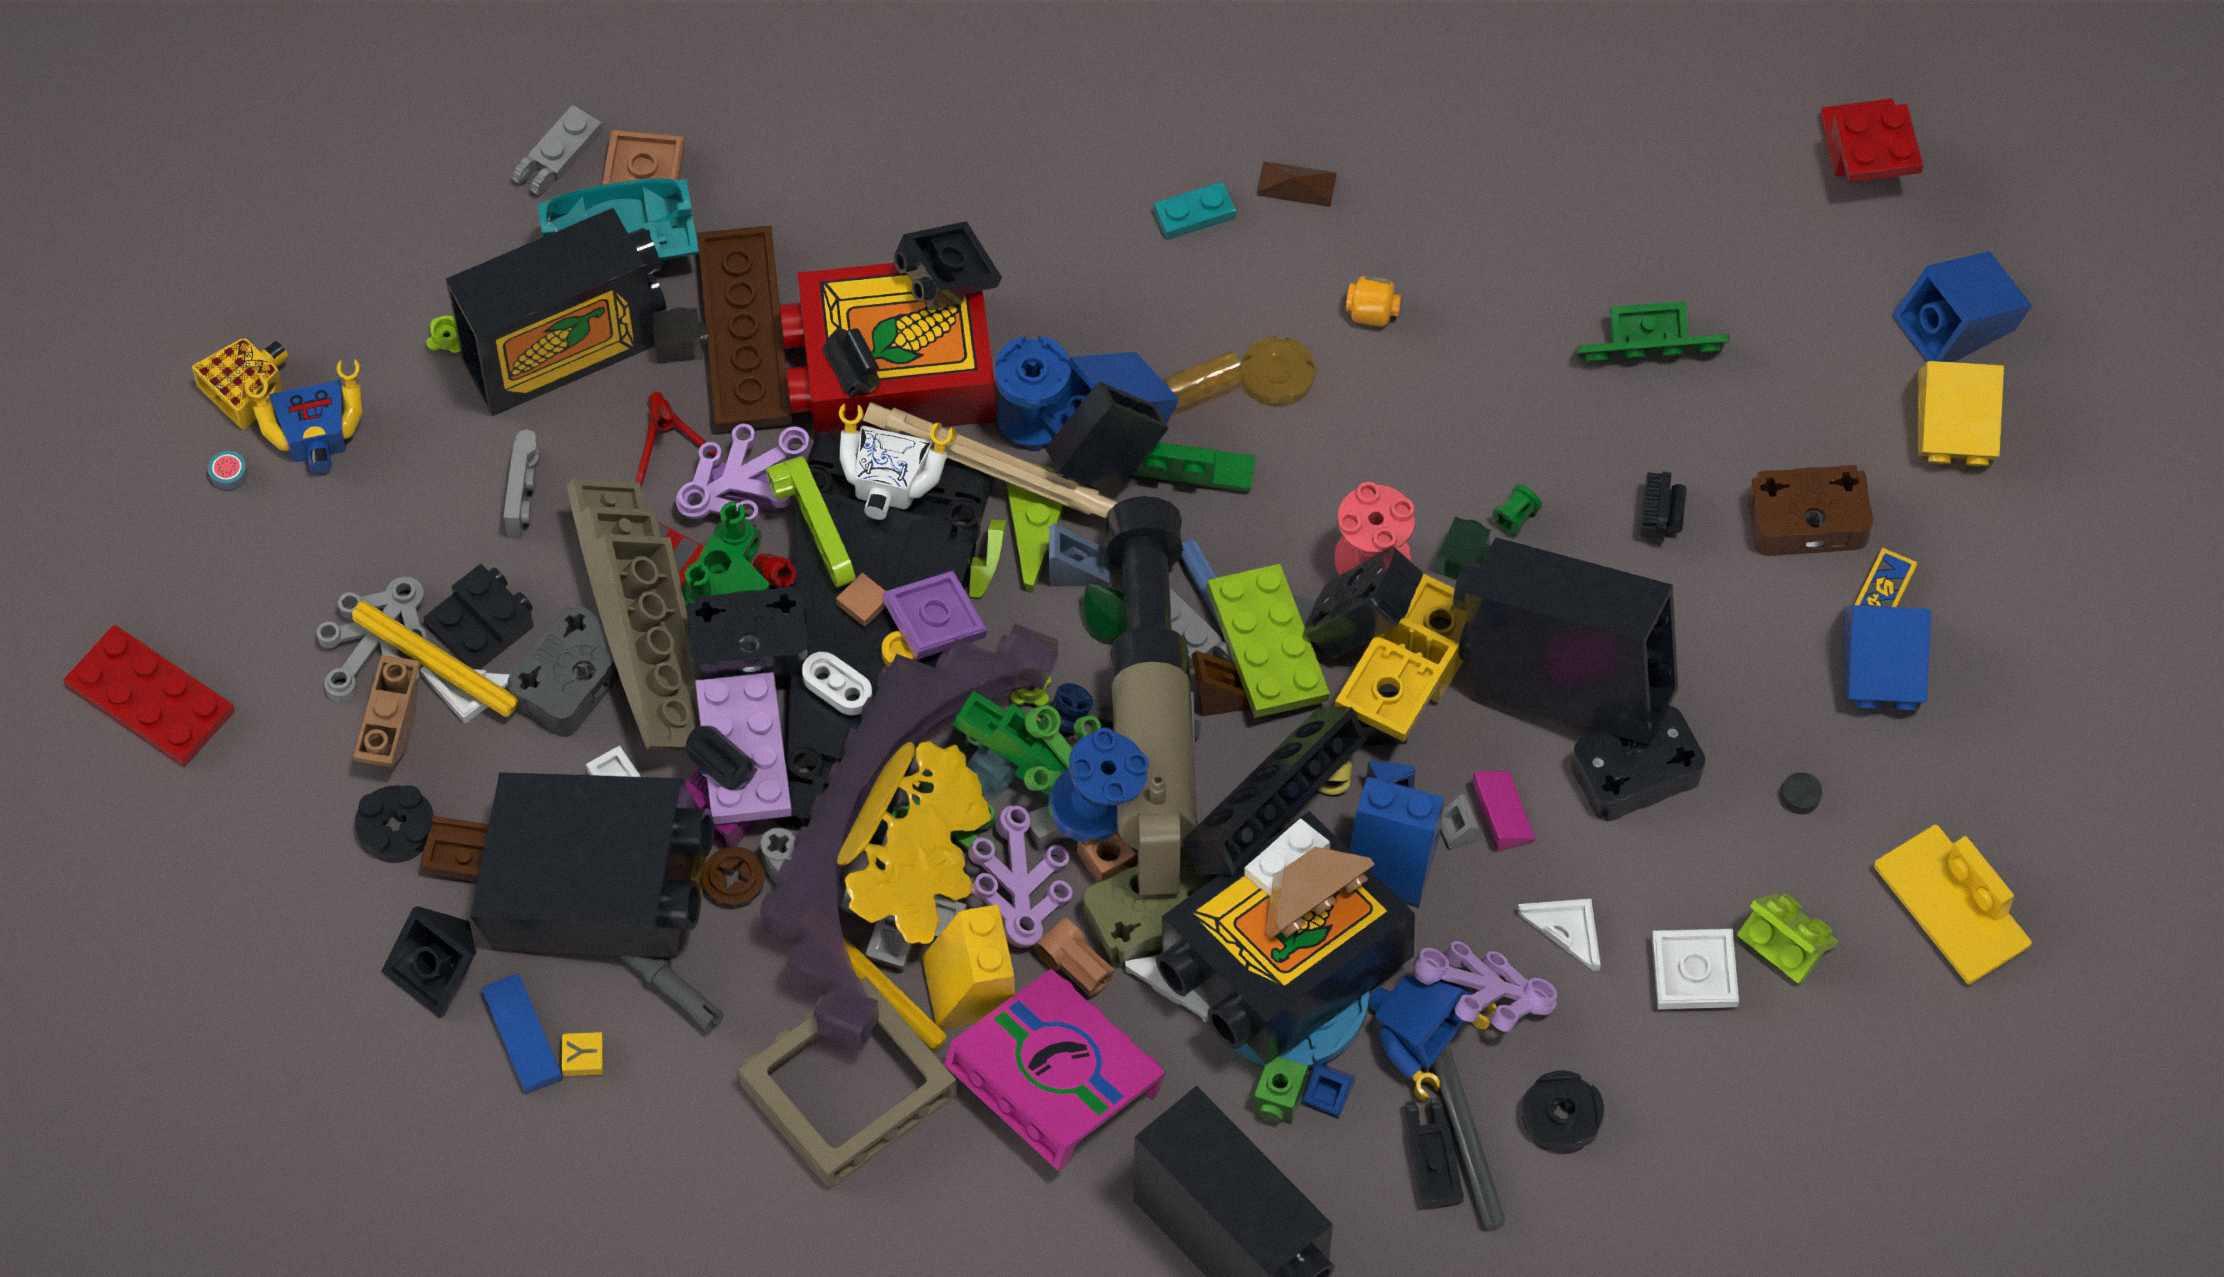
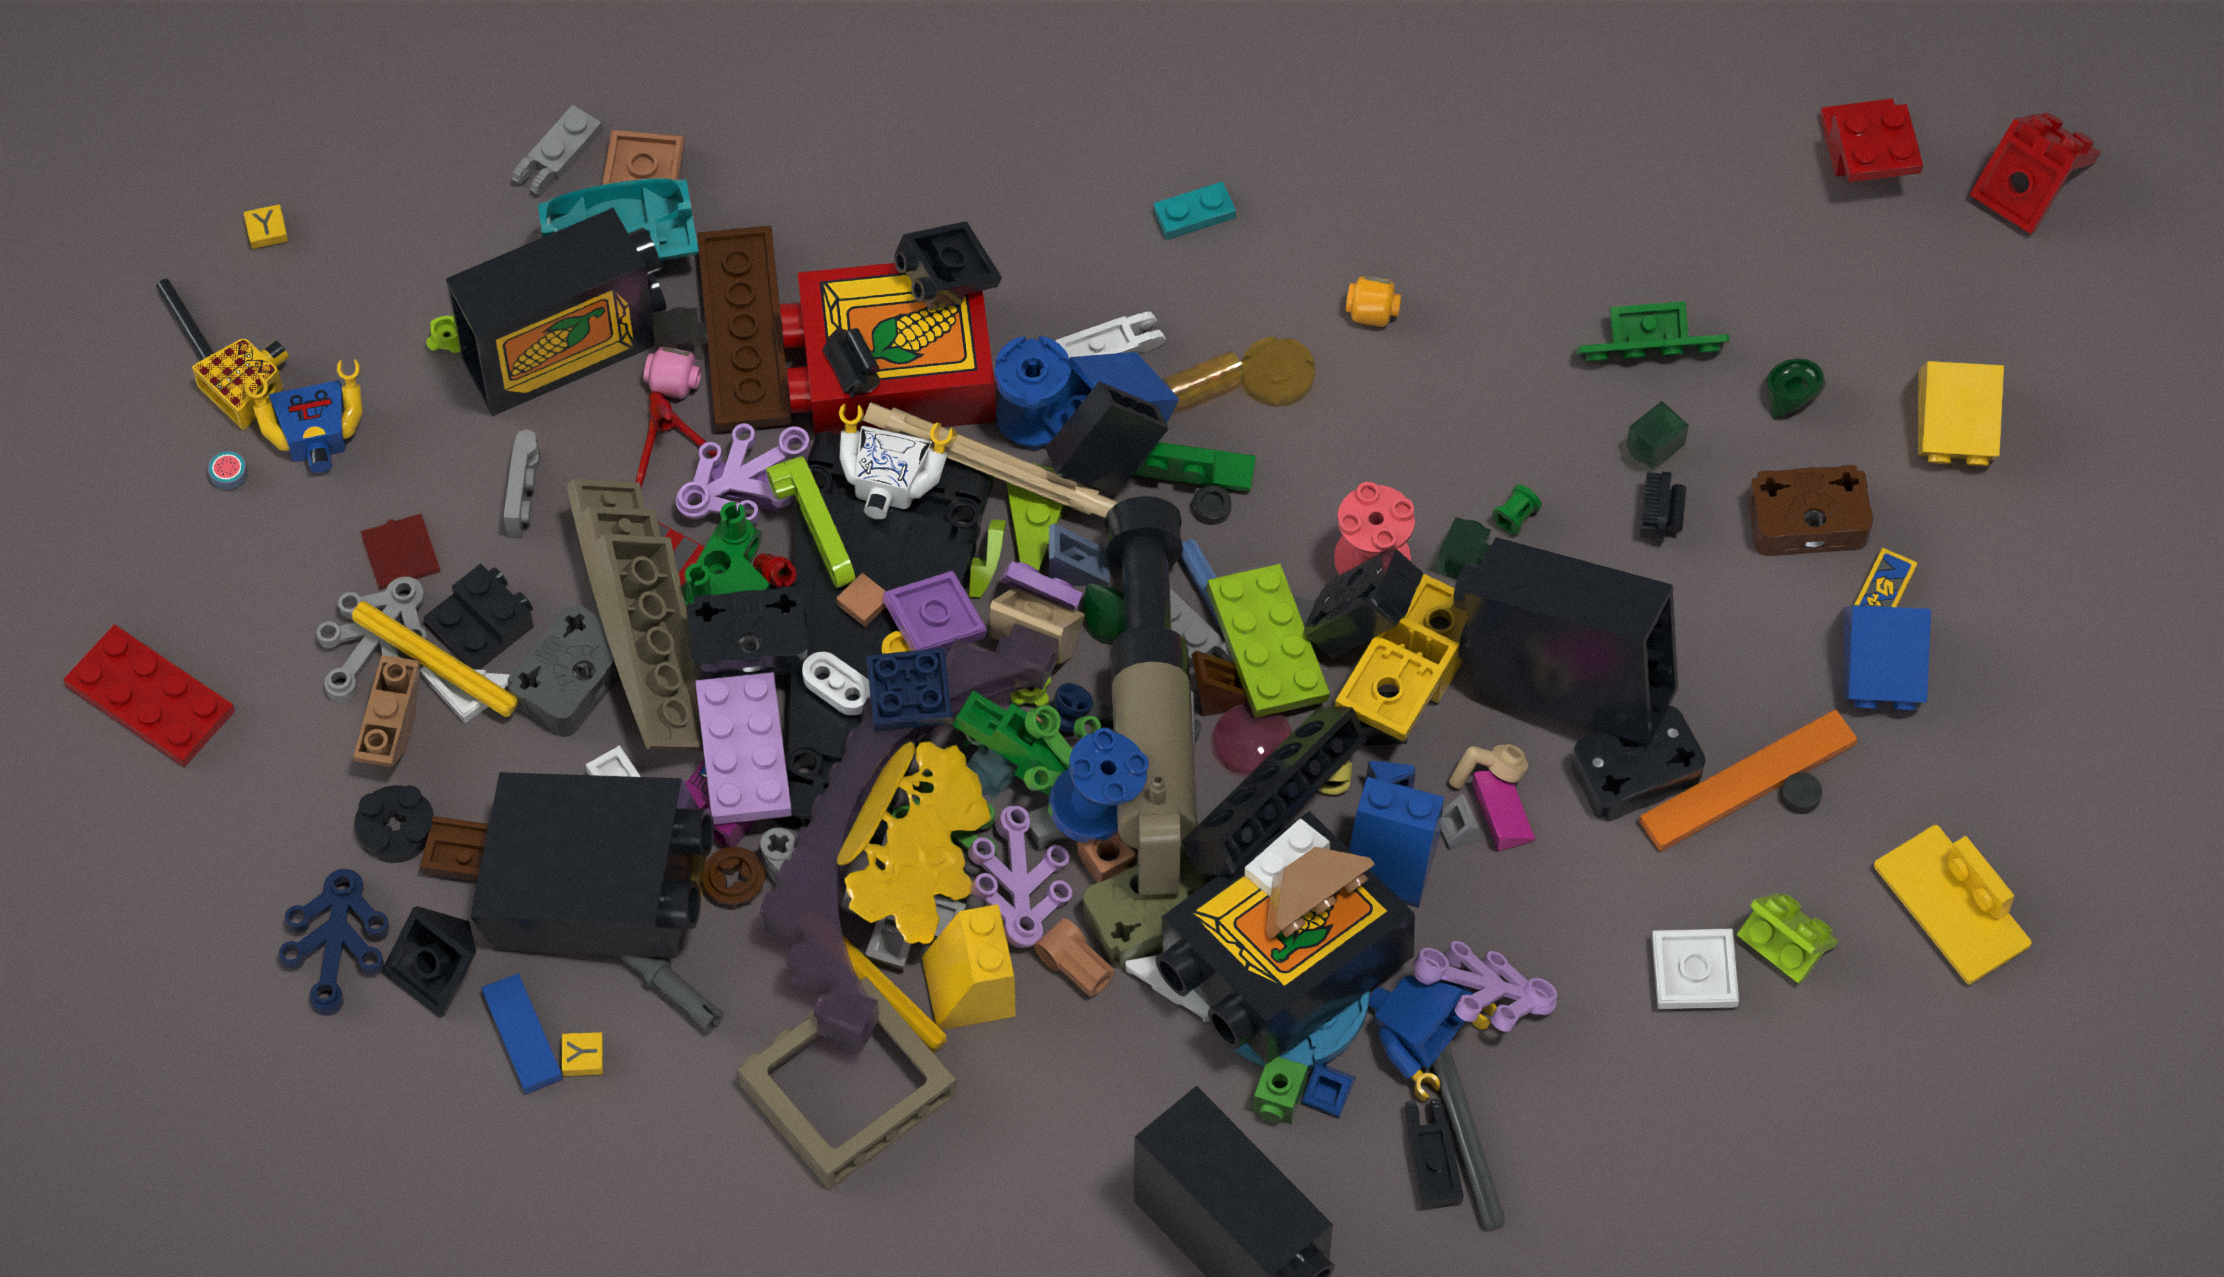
(184, 319): none -> black piece
(265, 226): none -> yellow tile
(334, 934): none -> dark blue plant
(400, 550): none -> clear red piece
(672, 372): none -> bright pink head
(720, 757): black piece -> none
(909, 689): none -> dark blue tile
(1028, 579): none -> medium lavender plate
(1038, 615): none -> tan slope
(1052, 1066): dark pink panel -> none
(1115, 337): none -> white hinge
(1212, 505): none -> pearl dark grey tile
(1246, 740): none -> clear pink dish
(1297, 184): reddish brown slope -> none
(1504, 761): none -> tan plate
(1558, 1133): black plate -> none
(1568, 925): white tile -> none
(1656, 435): none -> clear green brick
(1747, 780): none -> orange tile
(1793, 385): none -> dark green piece
(1961, 307): blue slope -> none
(2043, 153): none -> red bracket

